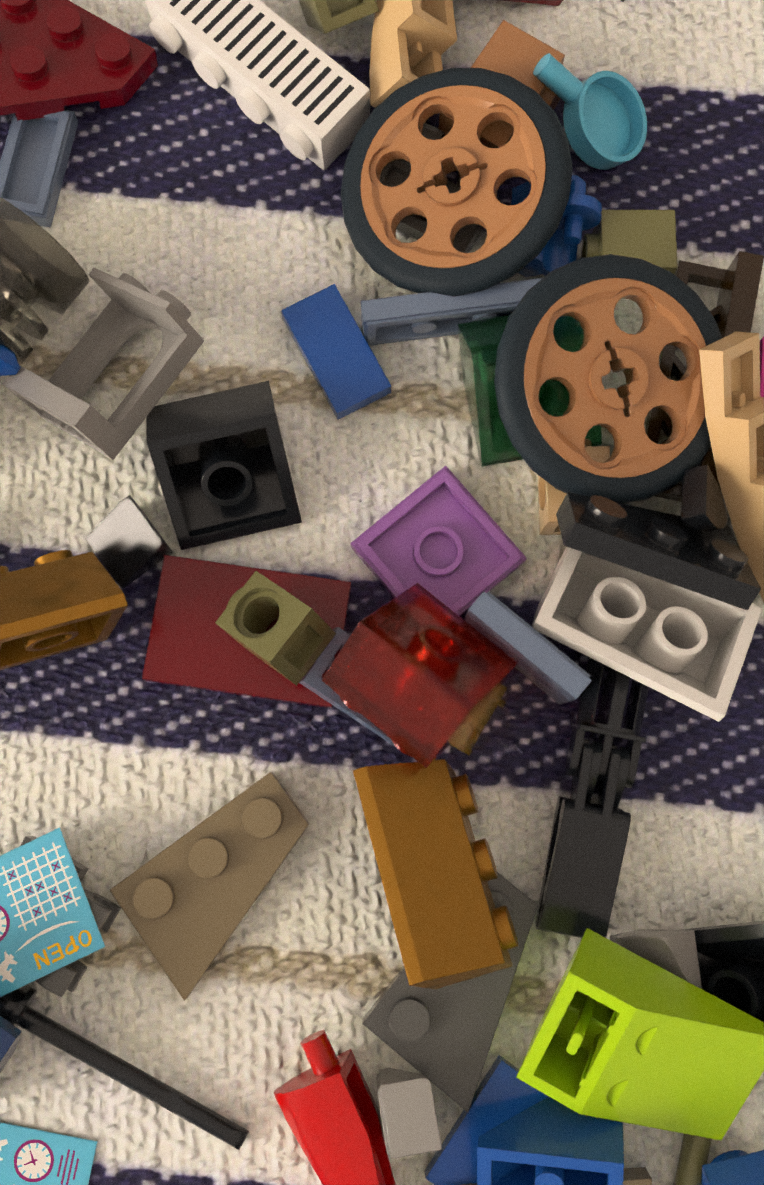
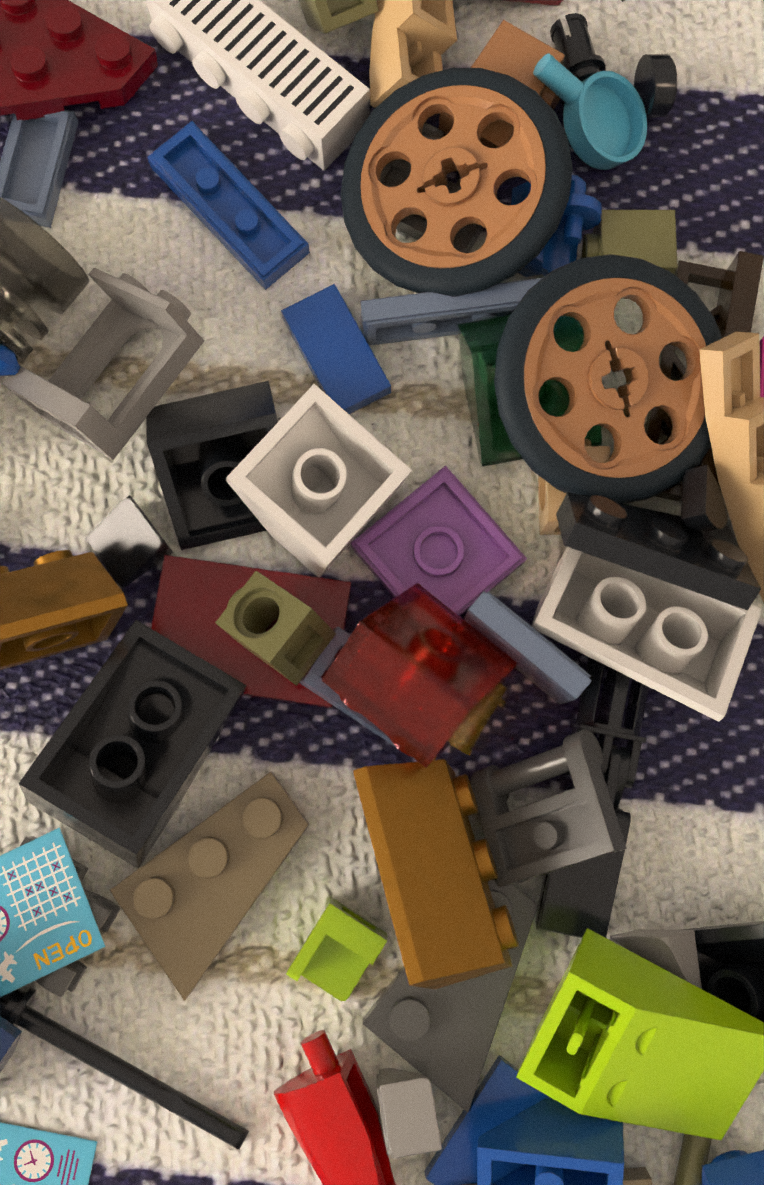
(133, 743): none -> black slope
(228, 205): none -> blue tile
(317, 480): none -> white slope
(338, 950): none -> lime panel
(555, 830): none -> dark grey plate
(578, 49): none -> black pin
(656, 83): none -> black tile

